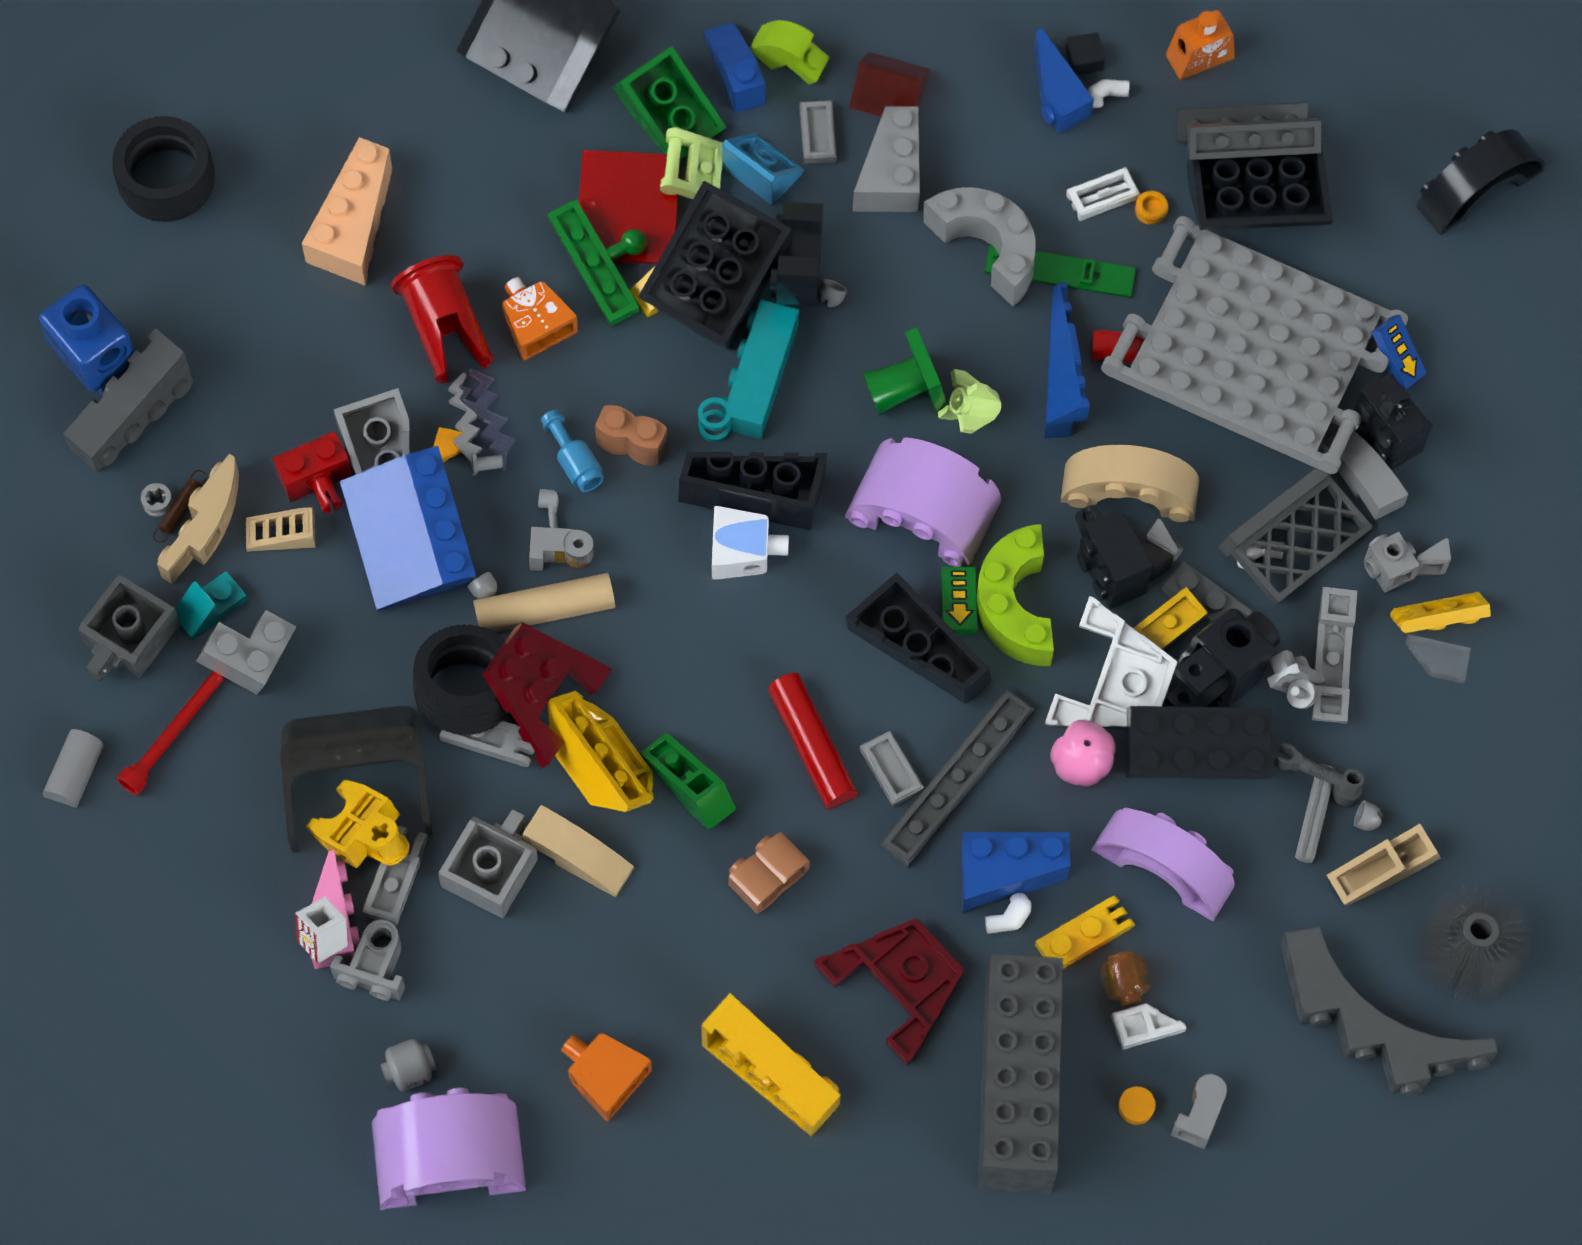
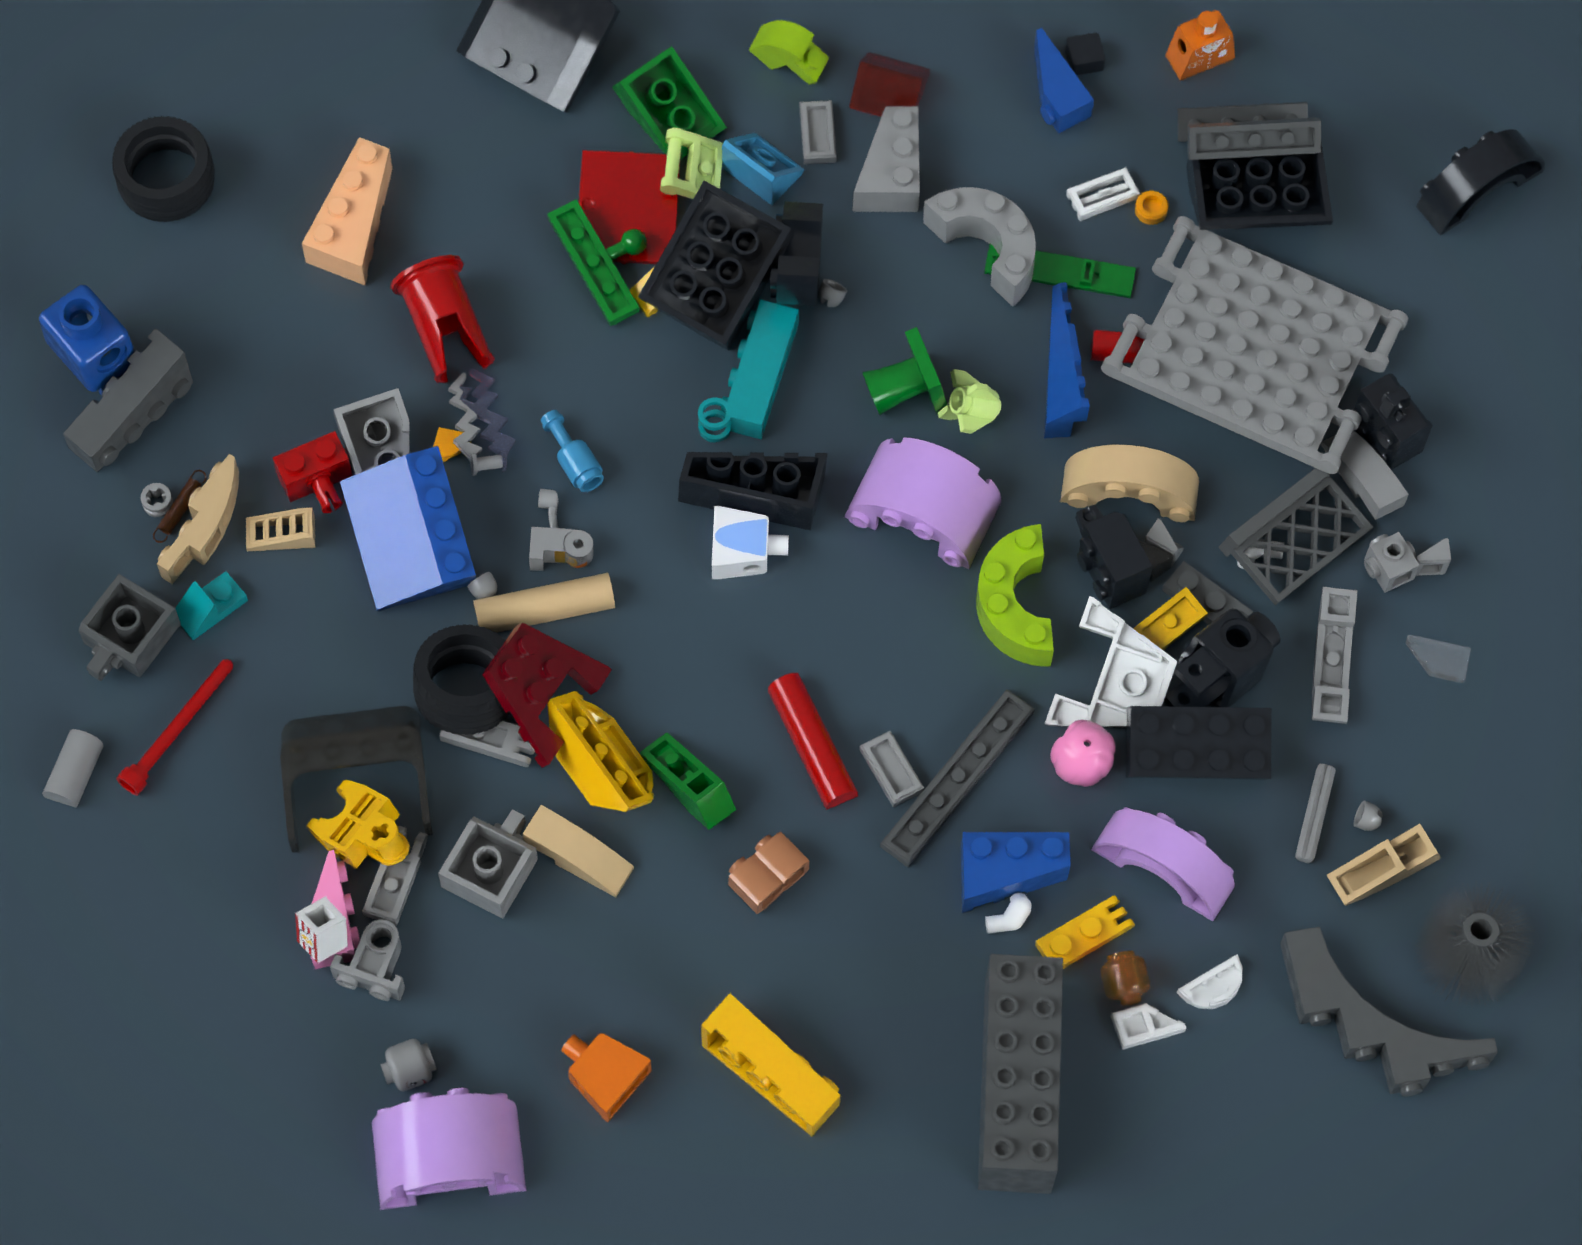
(247, 659): light grey brick -> none
(536, 317): orange torso -> none
(625, 434): nougat brick -> none
(736, 67): blue slope -> none
(911, 968): dark red wing -> none
(915, 636): black wedge -> none
(959, 599): green tile -> none
(1108, 88): white arm -> none
(1136, 1105): light orange tile -> none
(1207, 1101): light grey leg -> none
(1215, 986): none -> white tile
(1295, 679): light grey hips -> none
(1346, 786): dark grey brick -> none
(1397, 345): blue tile -> none
(1441, 612): yellow hinge -> none

